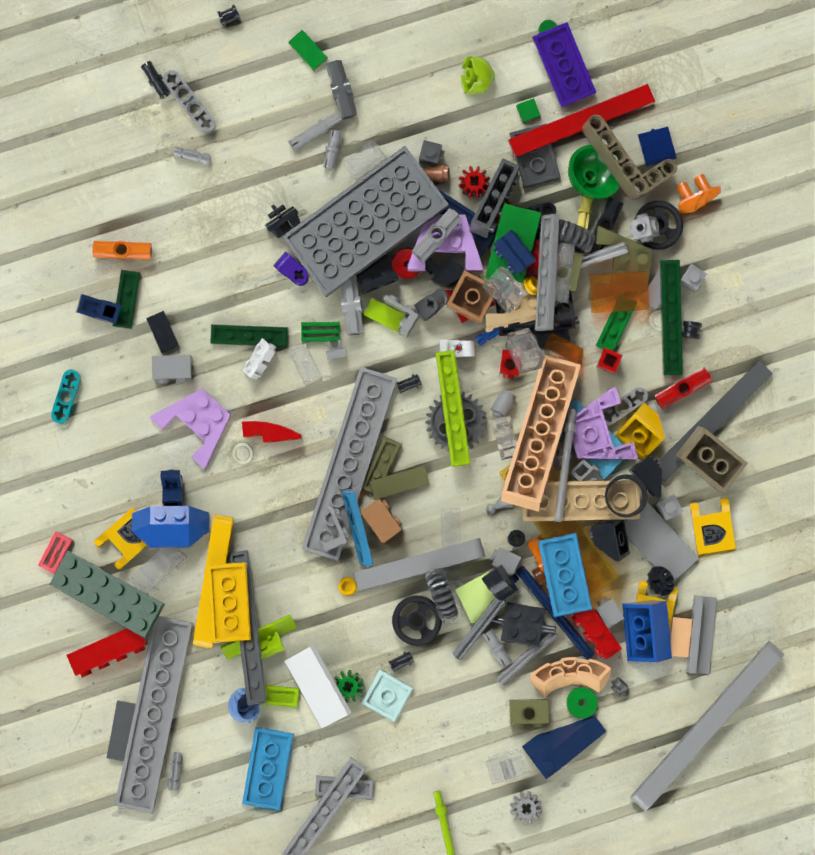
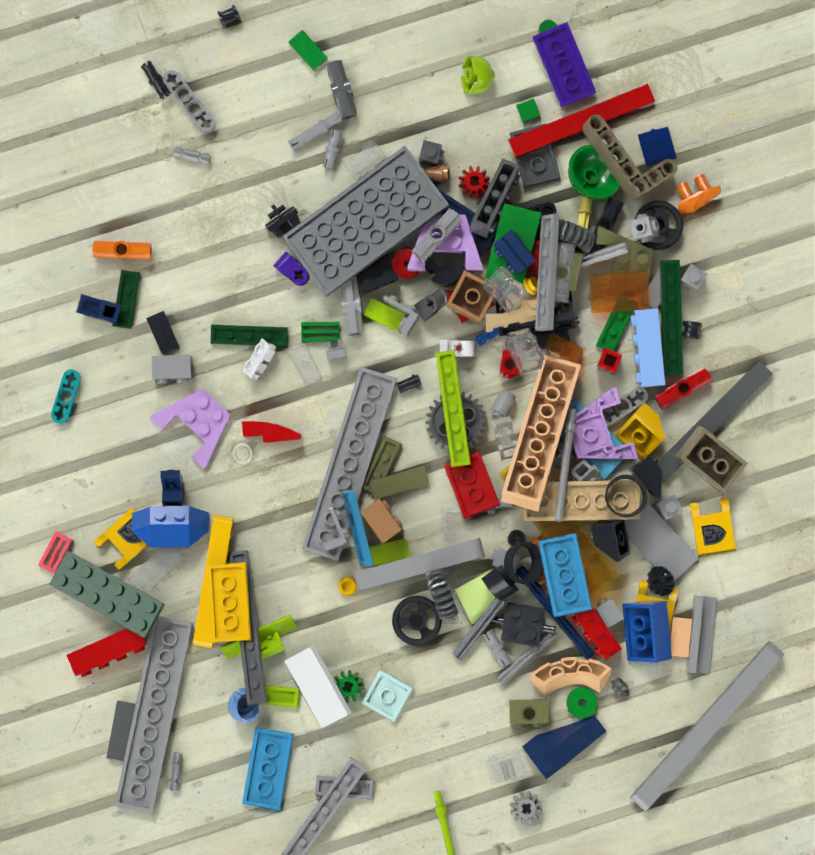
(389, 552): none -> lime tile
(401, 661): black pin -> none
(472, 486): none -> red tile
(536, 563): none -> black tyre
(649, 348): none -> light blue brick

